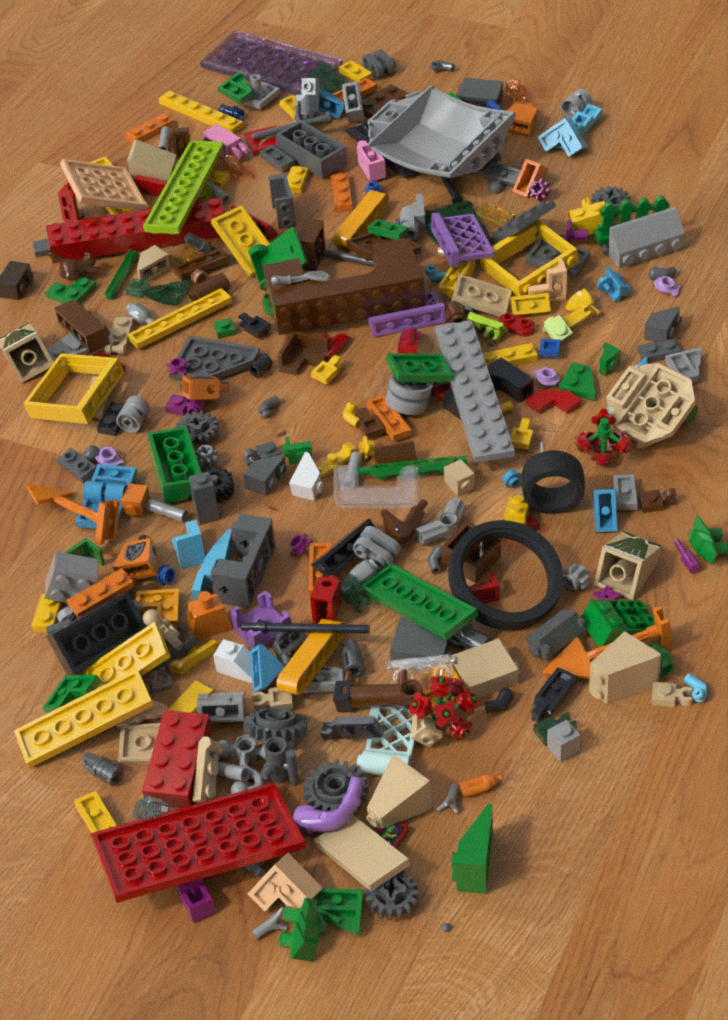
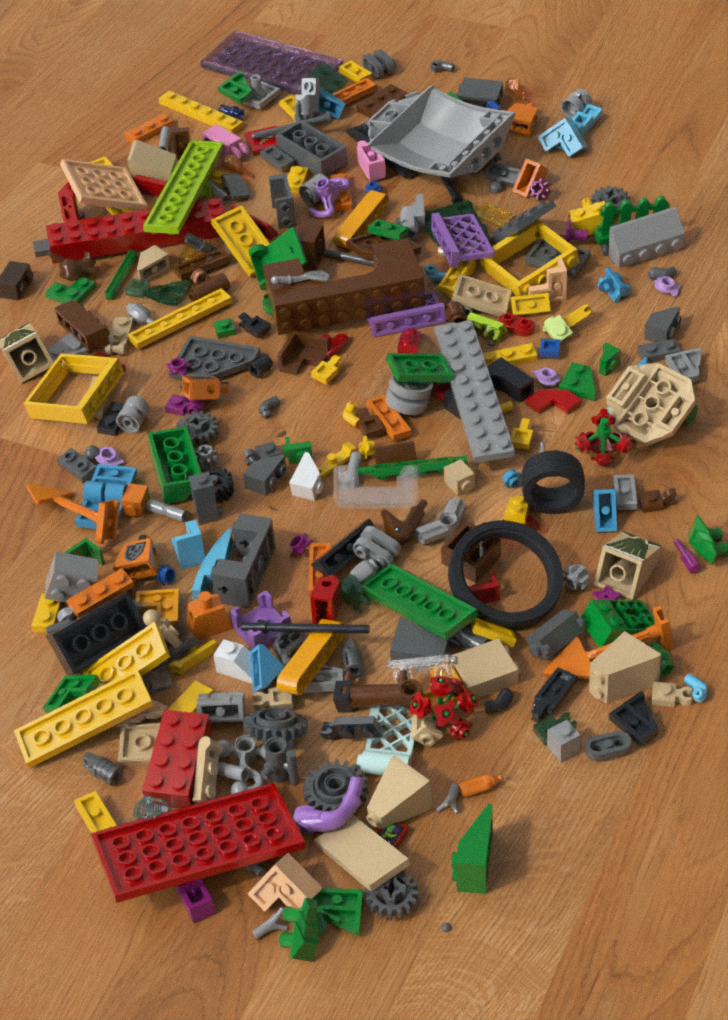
(236, 186): none -> dark grey slope
(308, 192): none -> light grey wheel
(328, 191): none -> medium lavender piece
(353, 102): light grey brick -> none
(433, 560): dark grey arm -> none
(493, 631): none -> yellow tile
(579, 299): yellow piece -> none
(605, 745): none -> dark grey plate
(635, 719): none -> black wing

